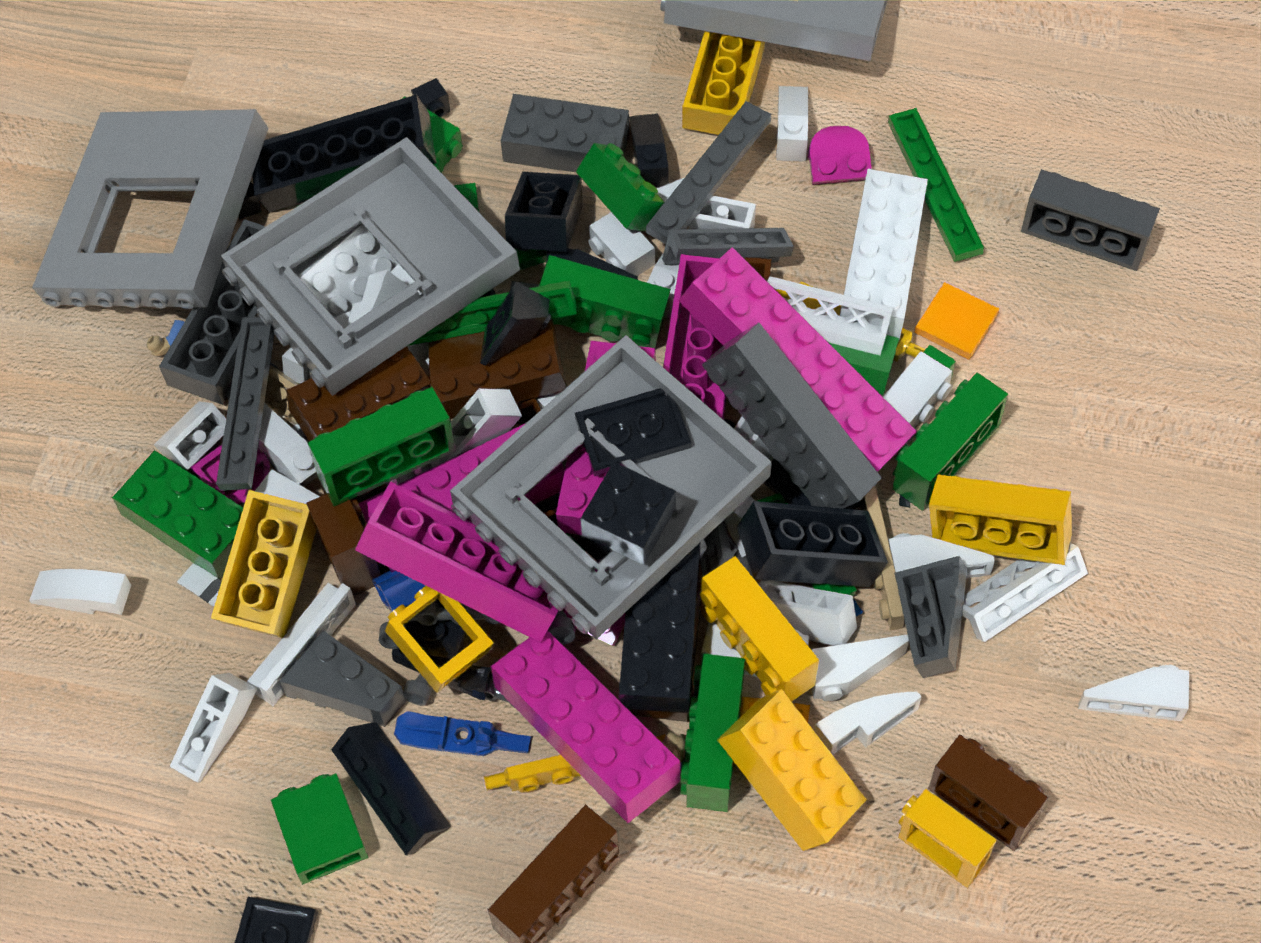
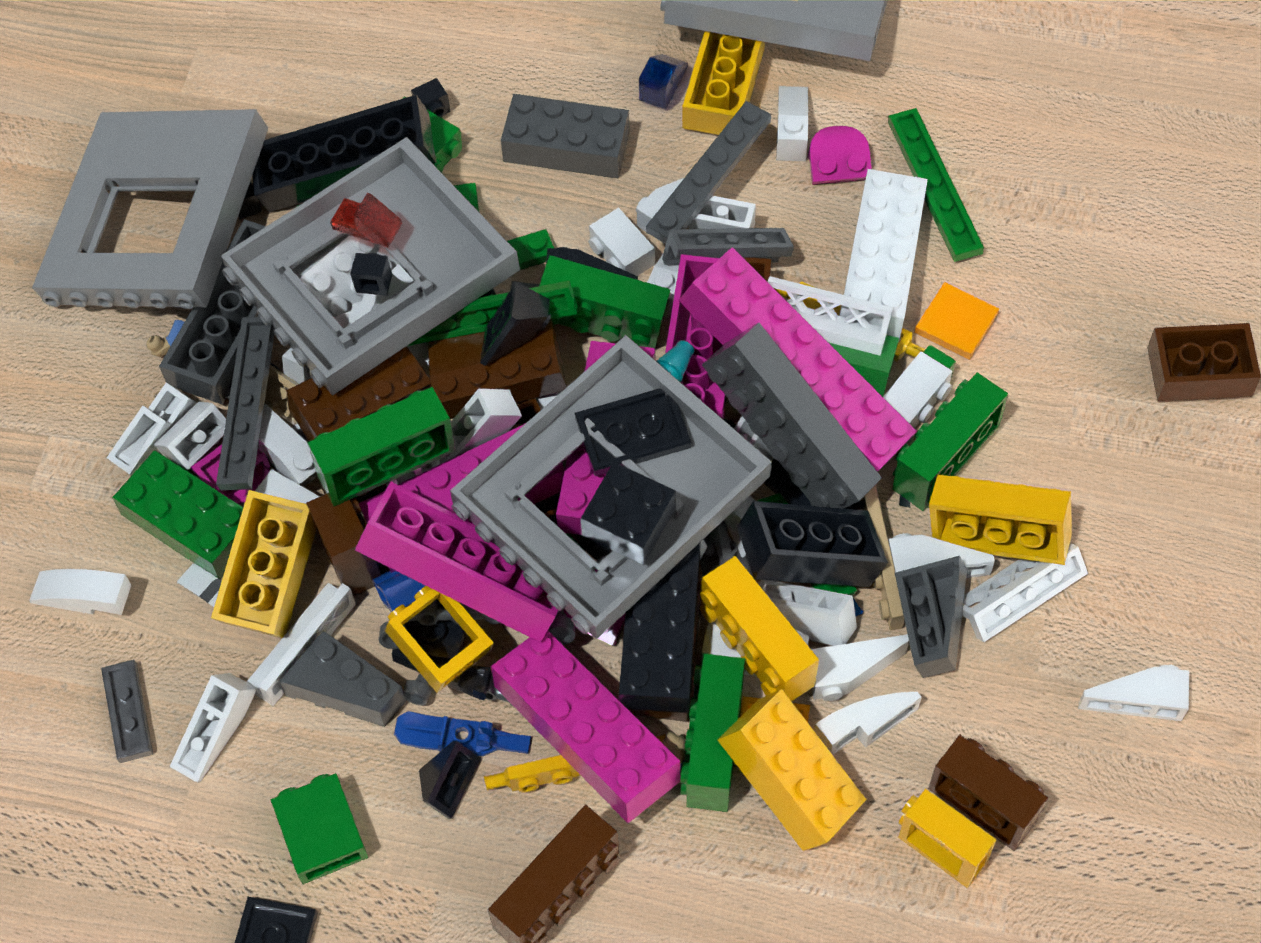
(126, 711): none -> flat silver tile
(148, 427): none -> white slope
(367, 220): none -> clear red slope
(371, 274): none -> black plate
(389, 786): black panel -> none
(447, 777): none -> black slope
(543, 211): black brick -> none
(620, 186): green brick -> none
(649, 149): black slope -> none
(660, 79): none -> clear blue slope
(677, 359): none -> teal cone
(1089, 219): dark grey brick -> none
(1203, 362): none -> reddish brown brick

